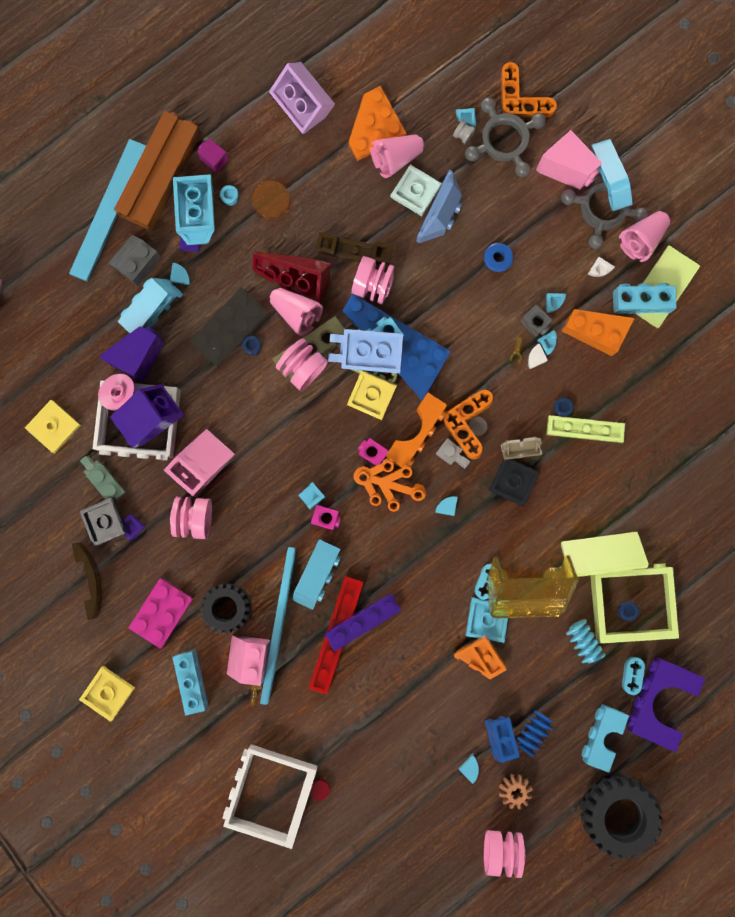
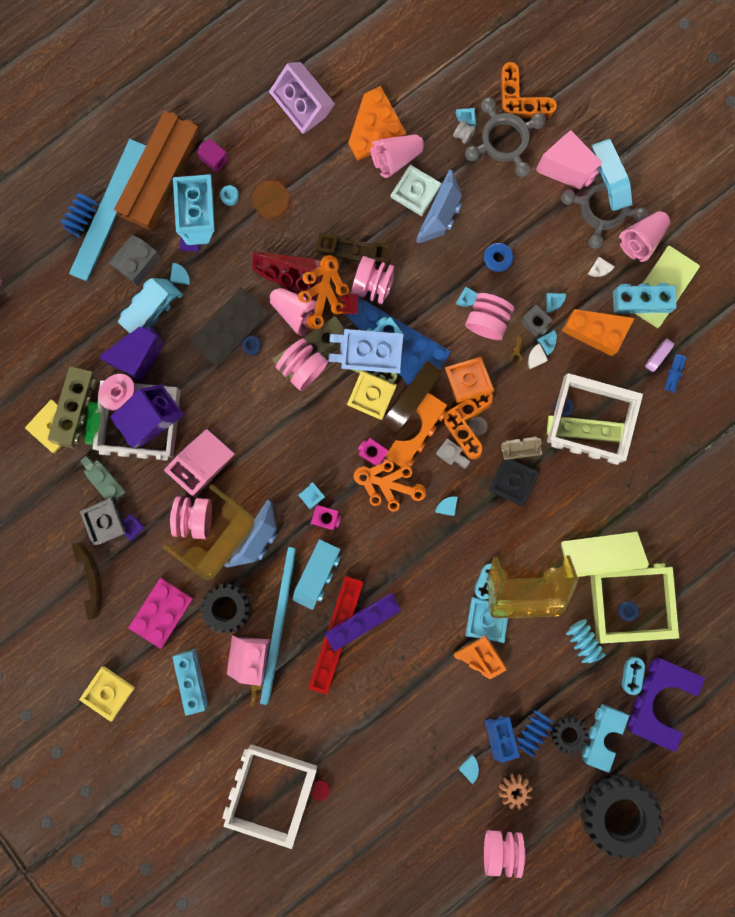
(74, 379): none -> olive brick
(78, 214): none -> blue piece
(92, 423): none -> green tile
(211, 562): none -> clear yellow windscreen
(258, 538): none -> medium blue wedge
(324, 289): none -> orange plant
(350, 304): none -> dark red tile
(412, 396): none -> dark brown slope
(467, 298): none -> medium azure tile
(469, 379): none -> orange tile
(490, 316): none -> bright pink wheel
(577, 743): none -> black tyre
(606, 390): none -> white window
(659, 355): none -> lavender beam
(675, 373): none -> blue axle

